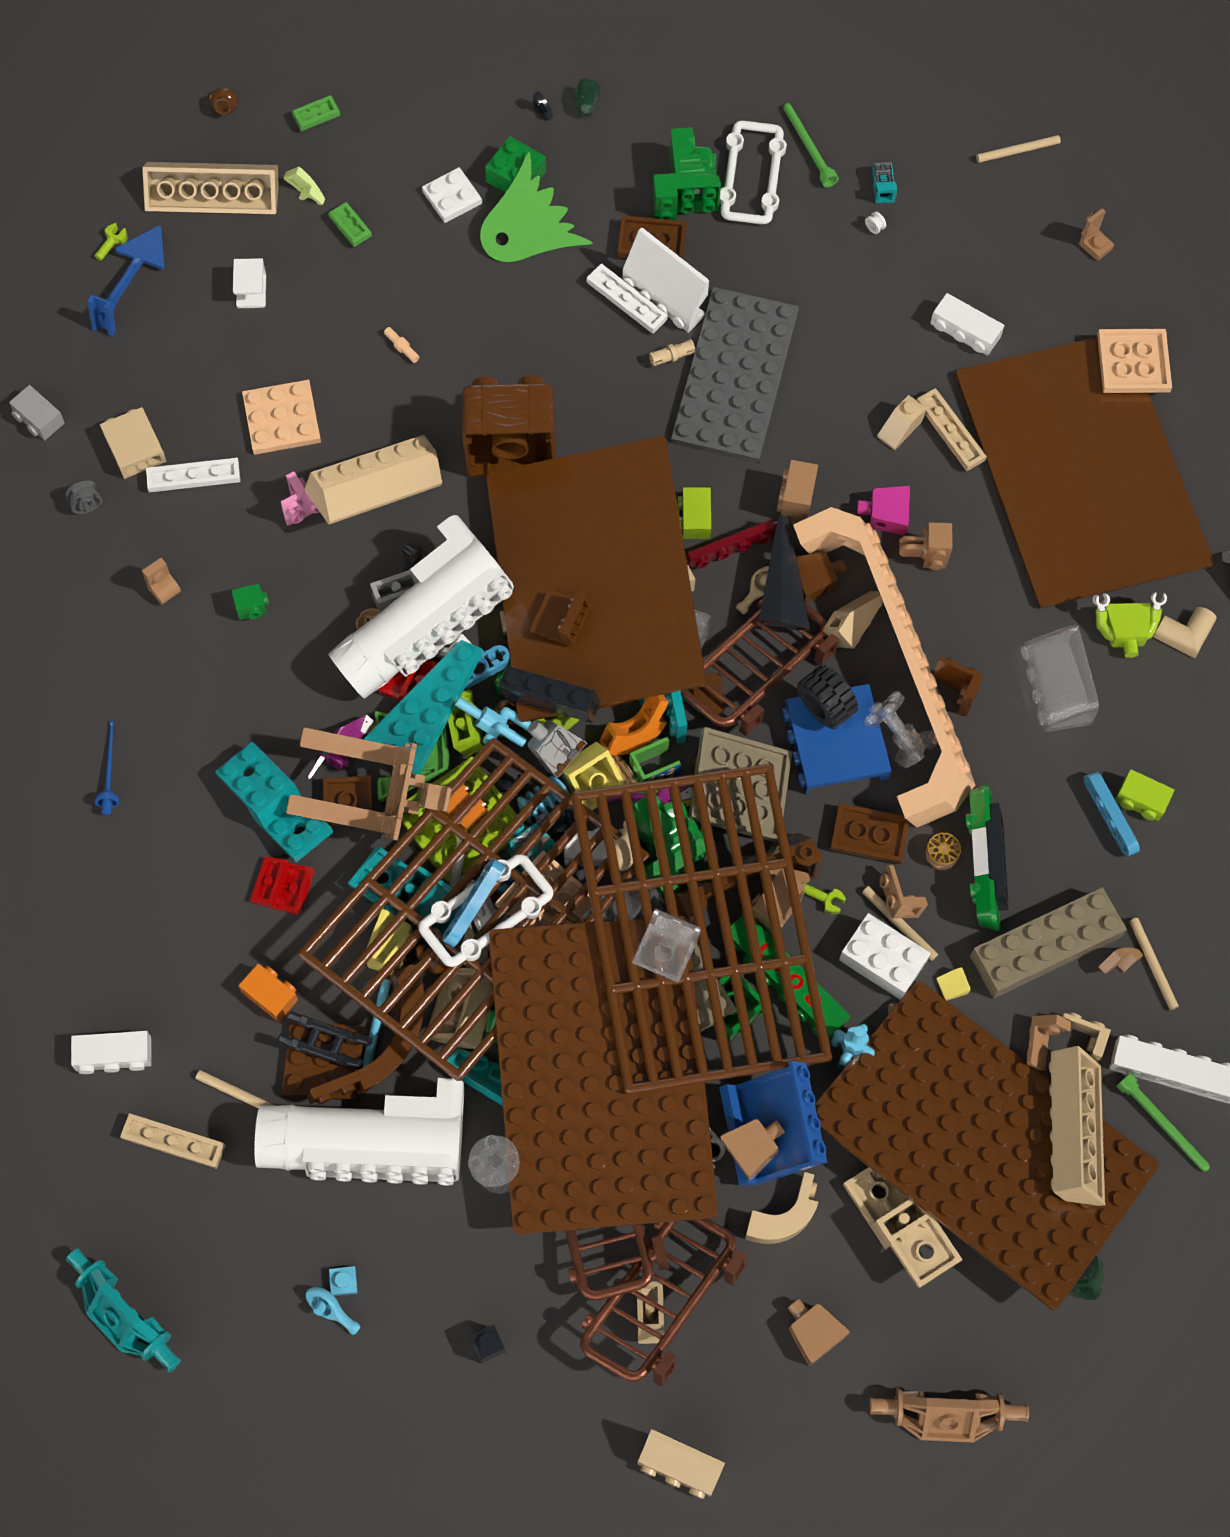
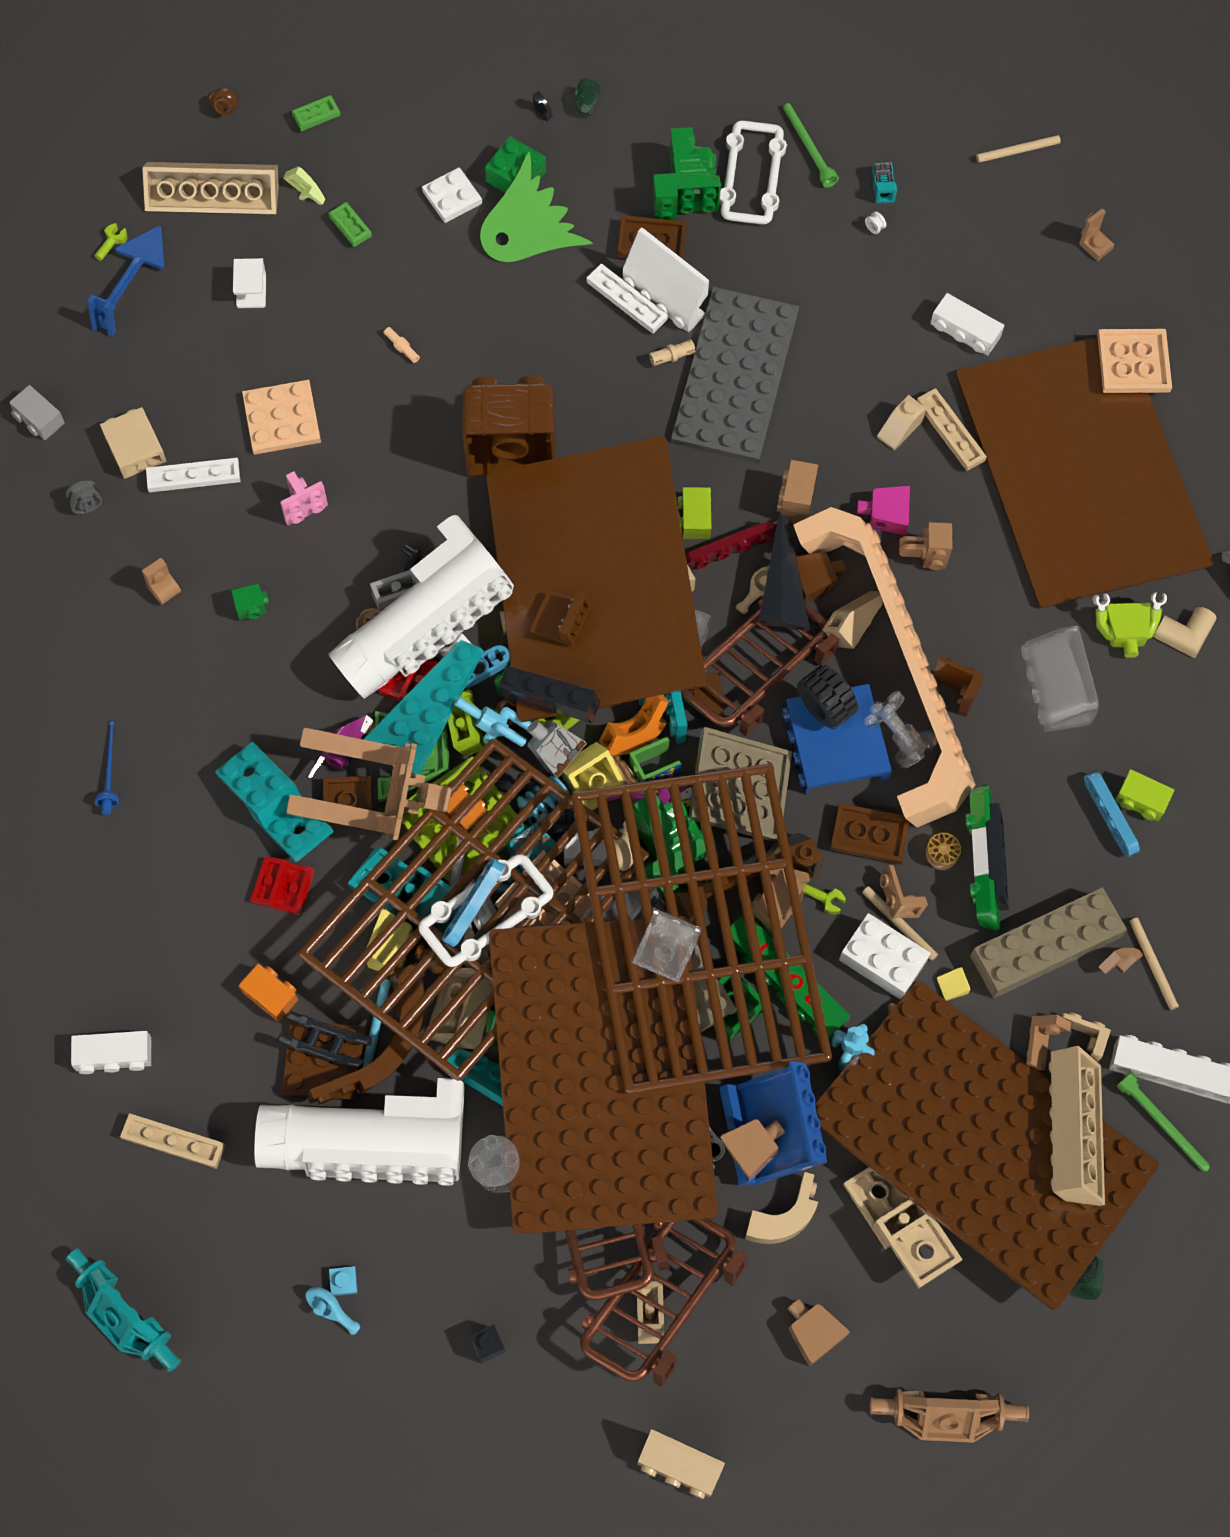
(230, 1089): tan bar -> none
(374, 479): tan slope -> none

